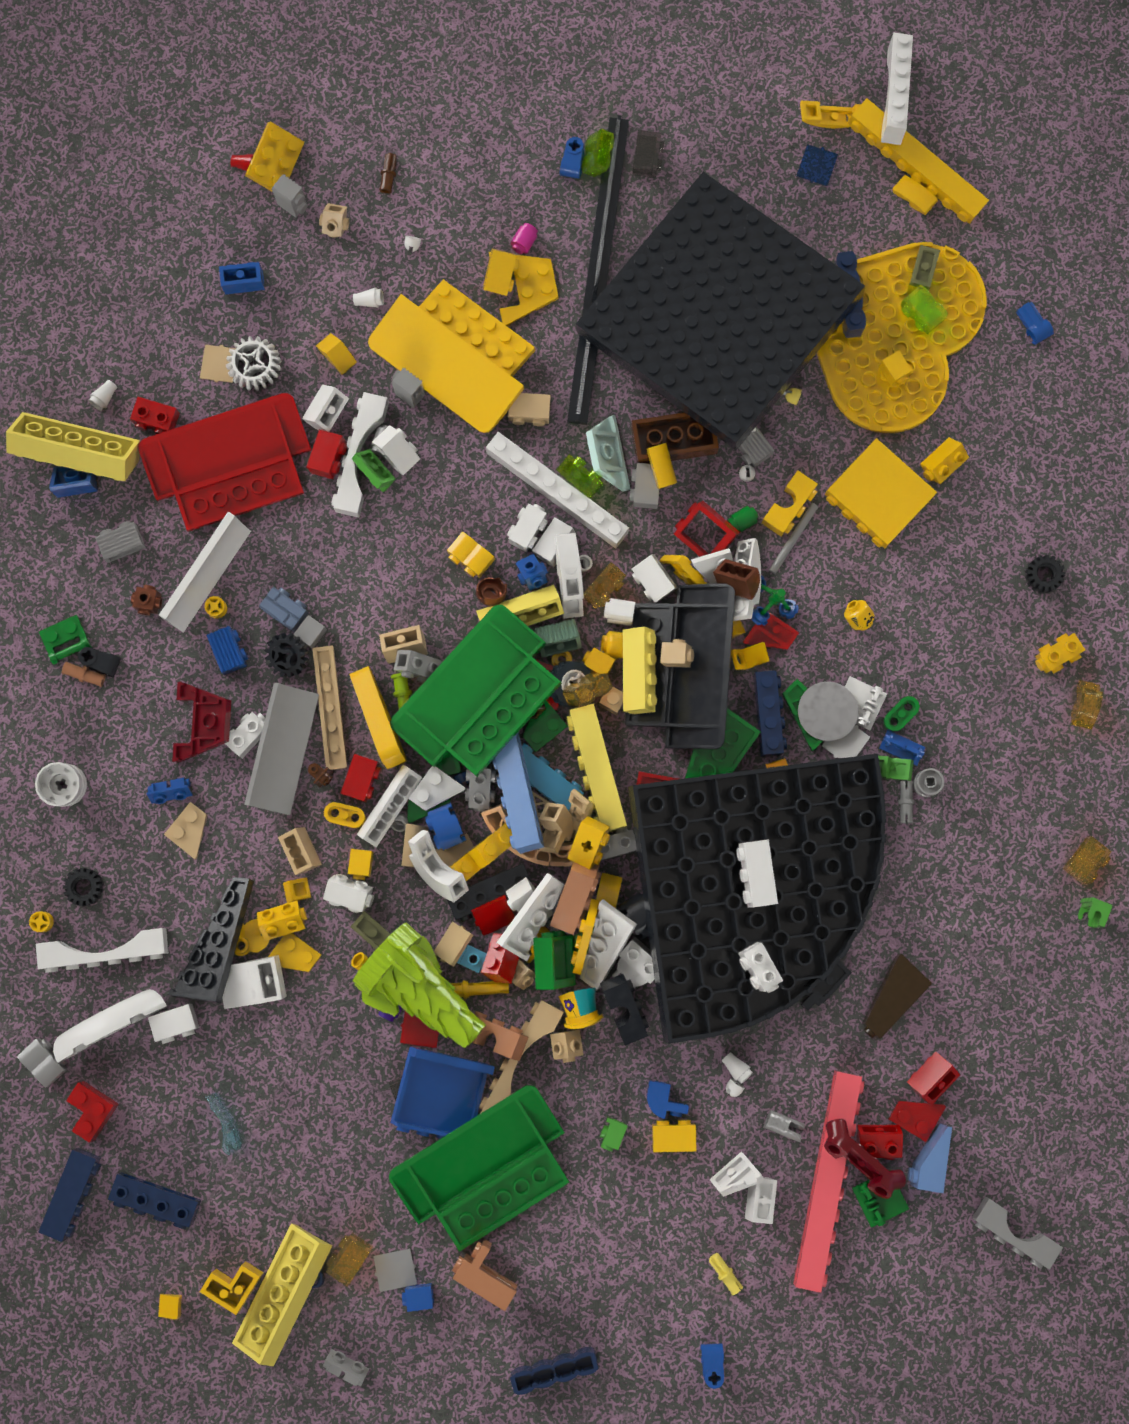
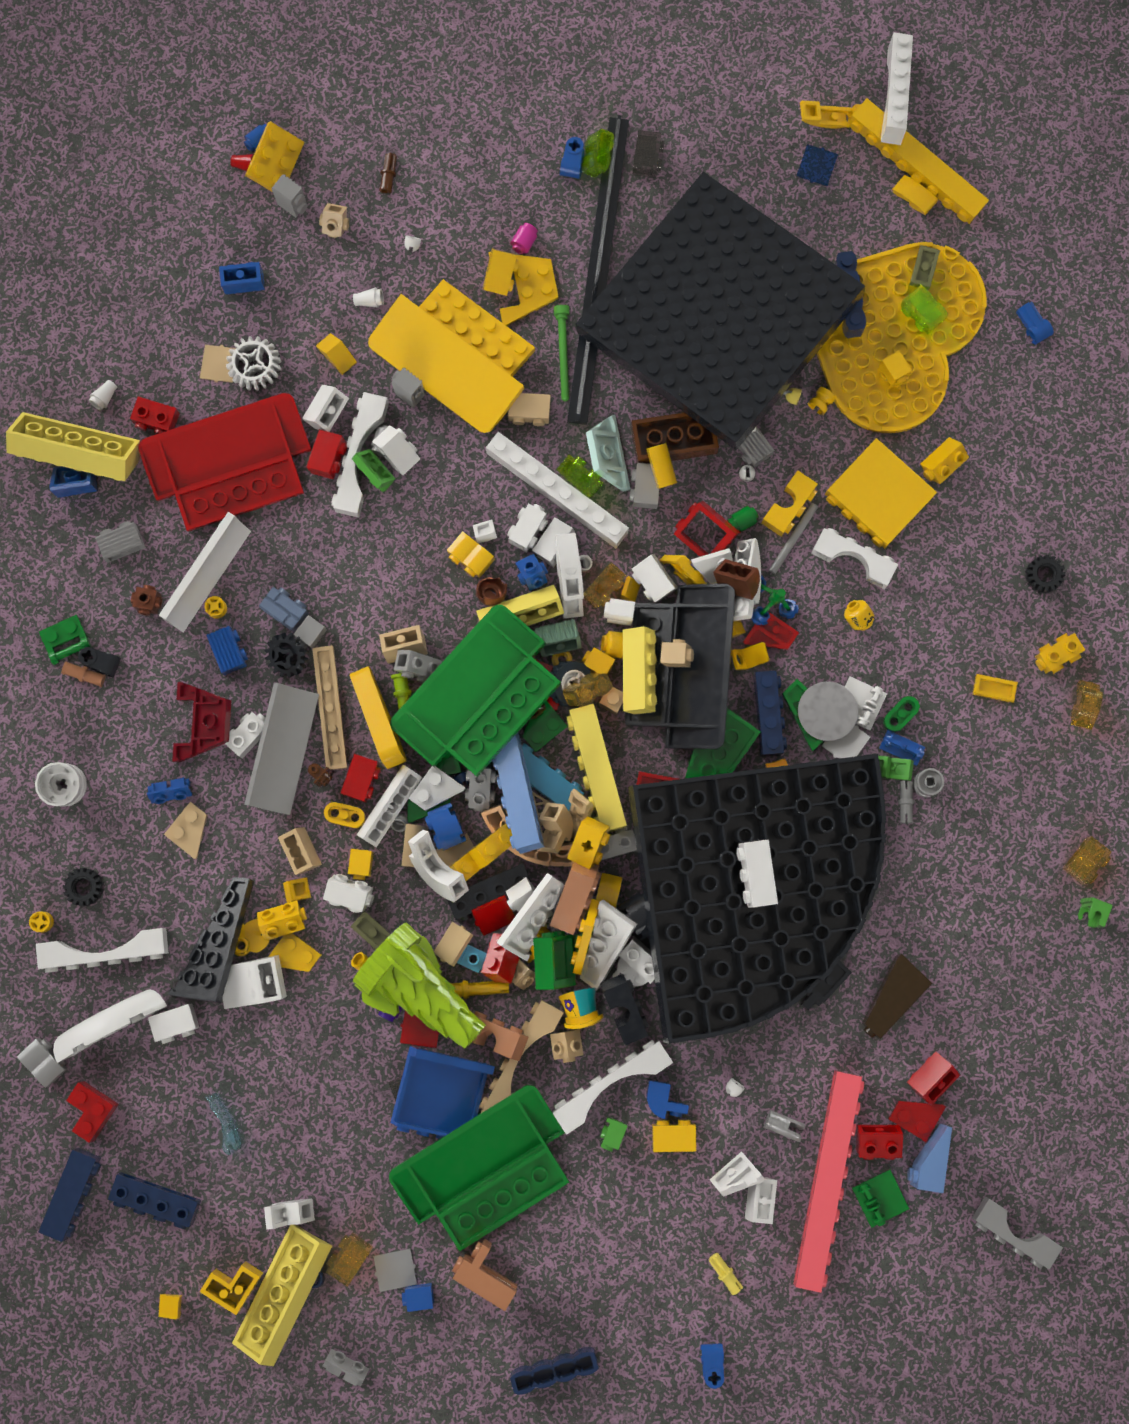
(253, 137): none -> blue brick
(289, 1213): none -> white brick
(484, 531): none -> white plate
(561, 313): none -> bright green piece
(630, 589): none -> yellow slope
(649, 1061): none -> white arch
(738, 1069): white cone -> none
(761, 968): white brick -> none
(822, 400): none -> yellow wheel
(841, 1144): dark red plate -> none
(878, 568): none -> white arch
(995, 688): none -> yellow tile

